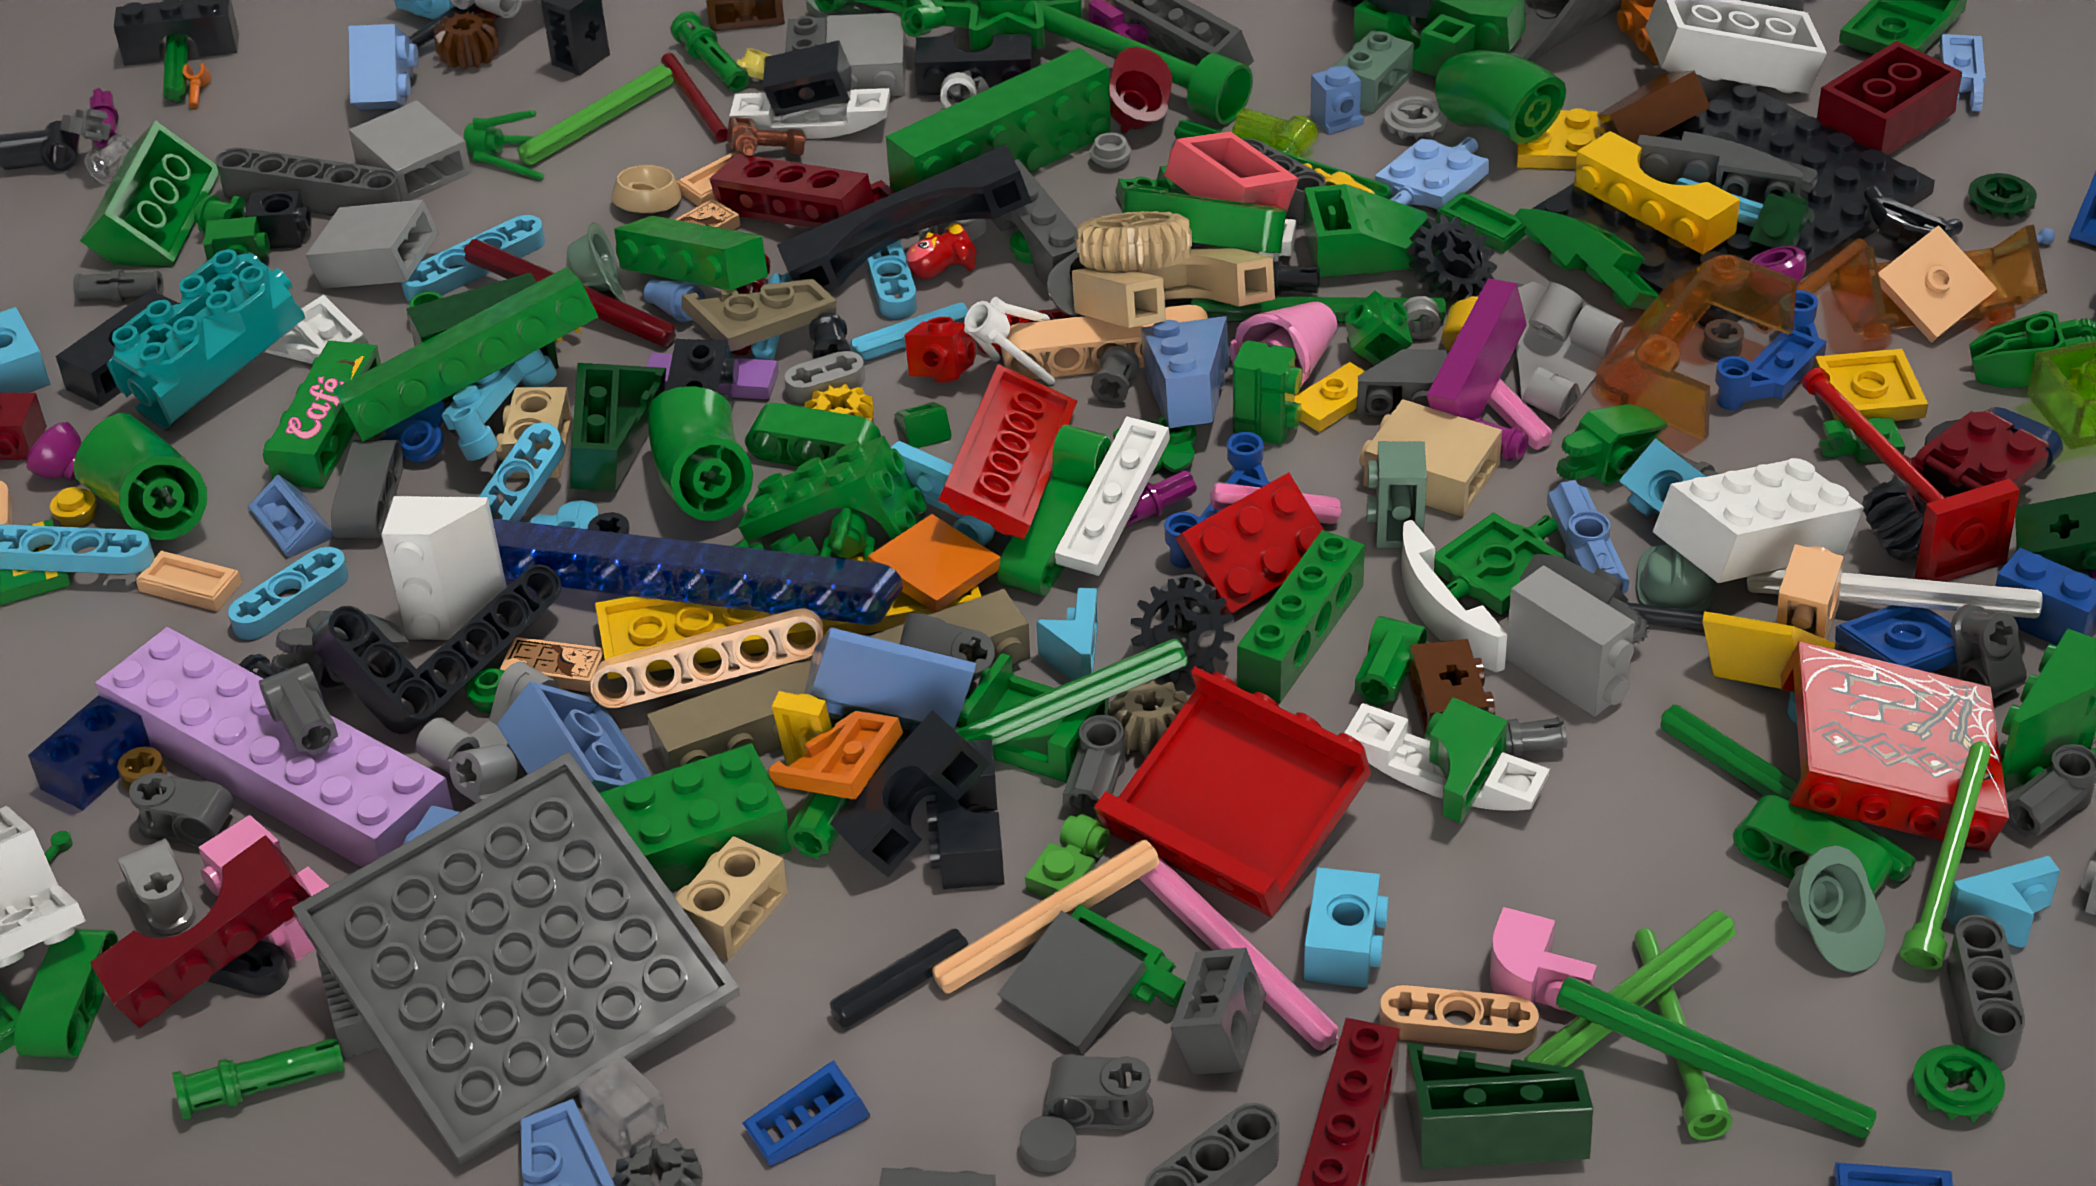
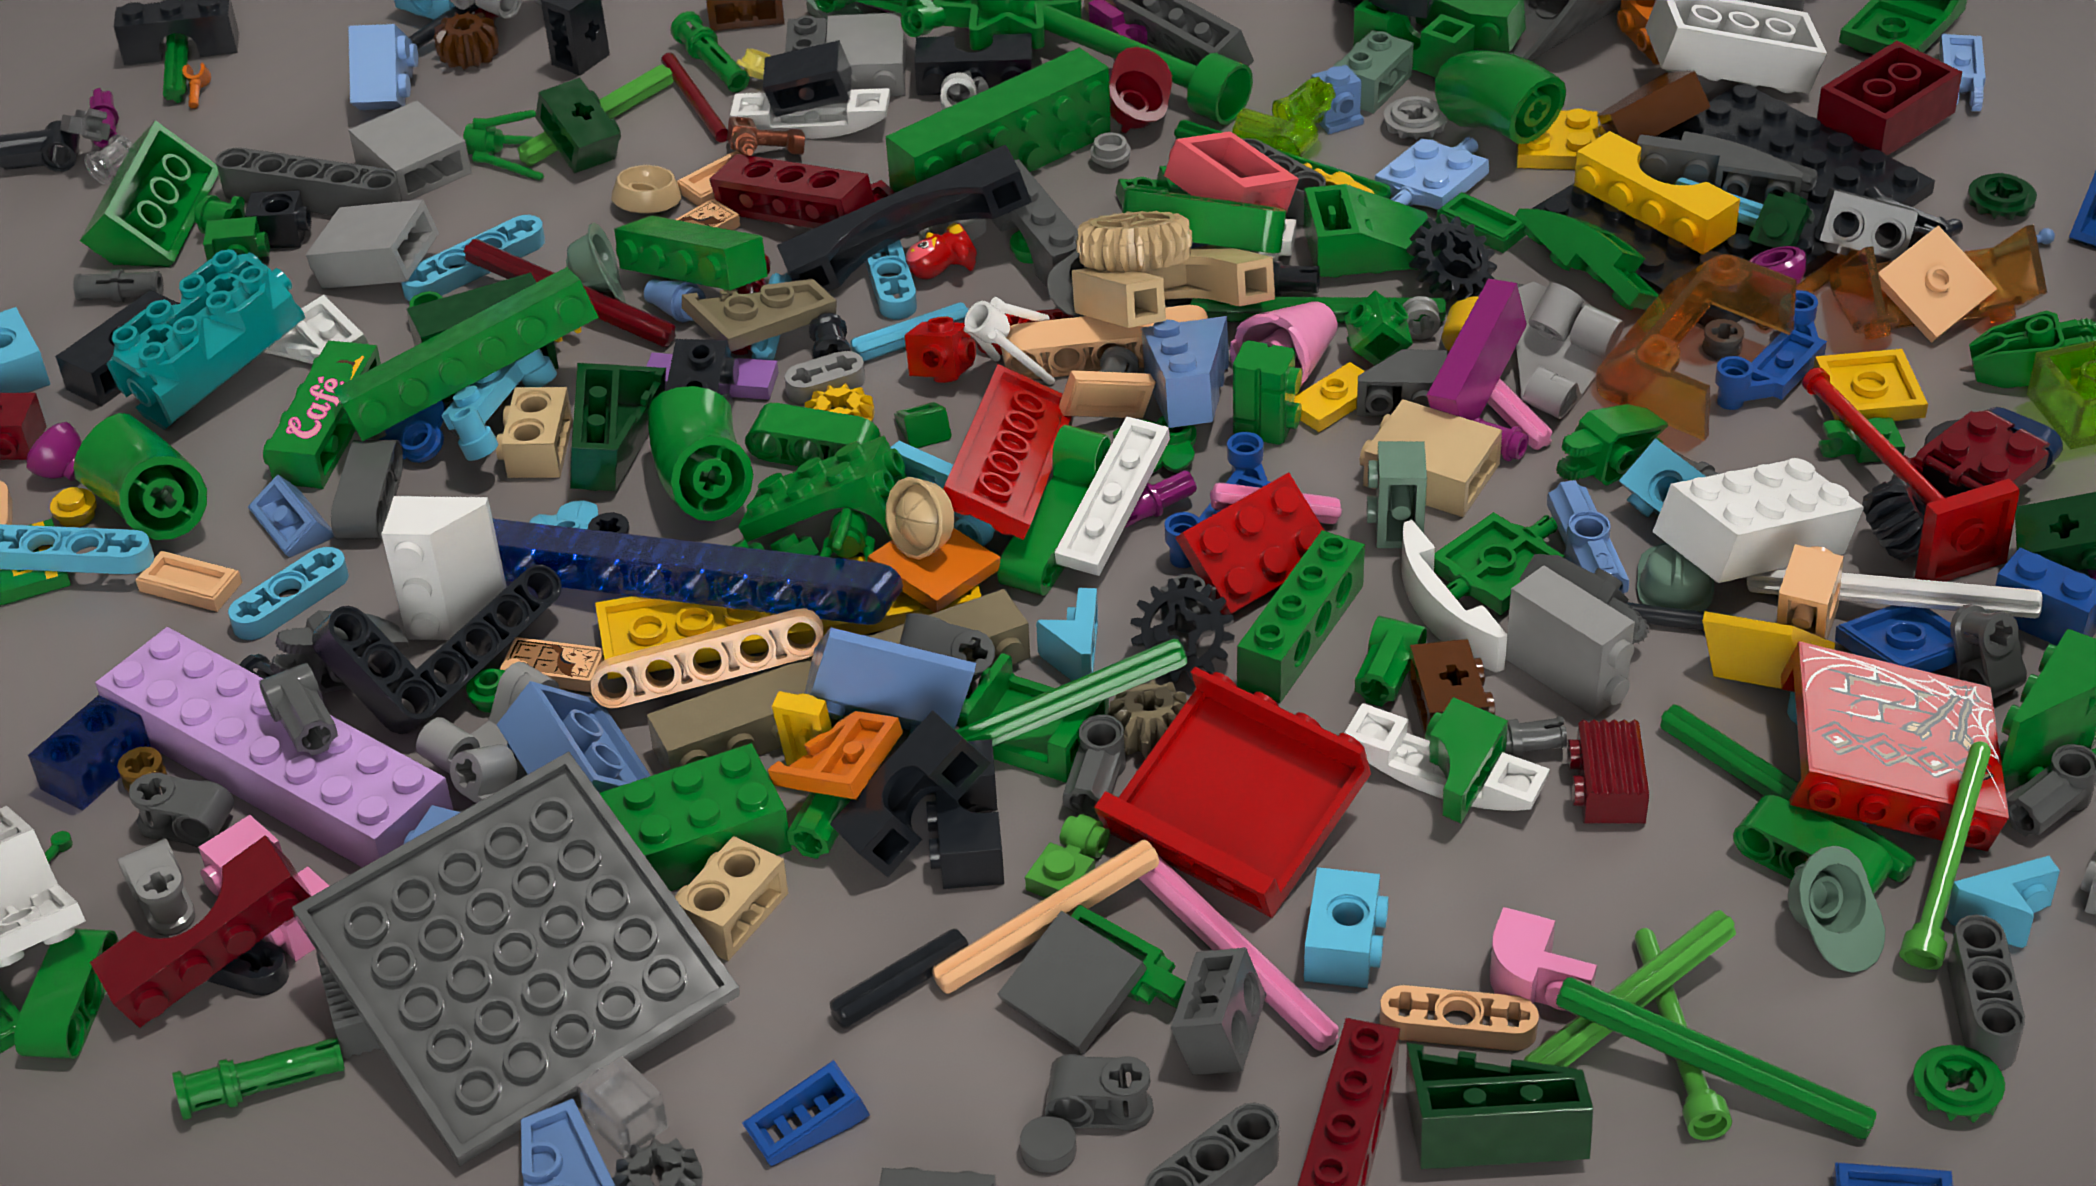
(524, 448): medium azure beam -> none
(578, 125): none -> dark green brick
(919, 517): none -> tan hat
(1107, 394): none -> light nougat tile
(1309, 100): none -> clear neon green piece
(1610, 772): none -> dark red brick
(1868, 216): none -> brick

